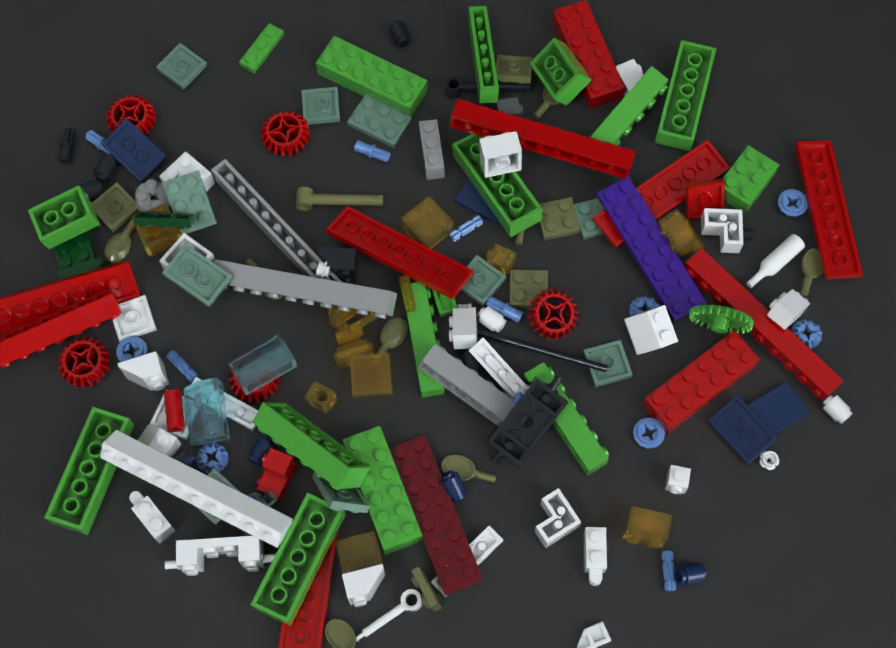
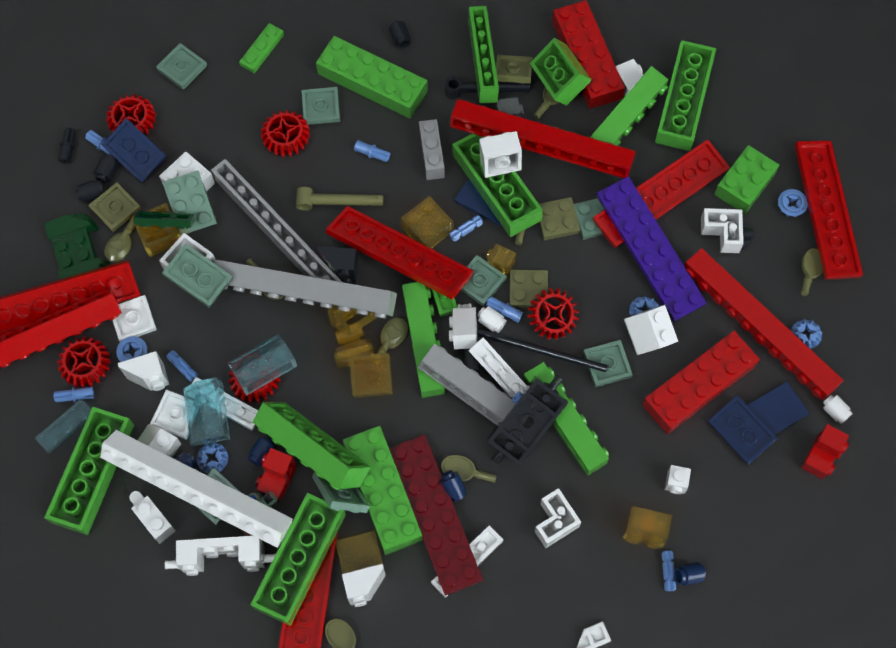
(63, 217): bright green brick -> none
(64, 426): none -> clear light blue plate
(74, 394): none -> medium blue axle
(149, 189): light grey plate -> none
(174, 410): red axle -> none
(317, 390): clear yellow brick -> none
(323, 270): white plate -> none
(379, 121): sand green plate -> none
(393, 613): white piece -> none
(407, 293): clear yellow axle -> none
(429, 597): olive plate -> none
(595, 553): white brick -> none
(652, 425): medium blue gear -> none
(680, 233): clear yellow slope -> none
(704, 195): red plate -> none
(721, 318): bright green gear -> none
(769, 455): white plate -> none
(778, 258): white piece -> none
(787, 308): white brick -> none
(827, 446): none -> red brick

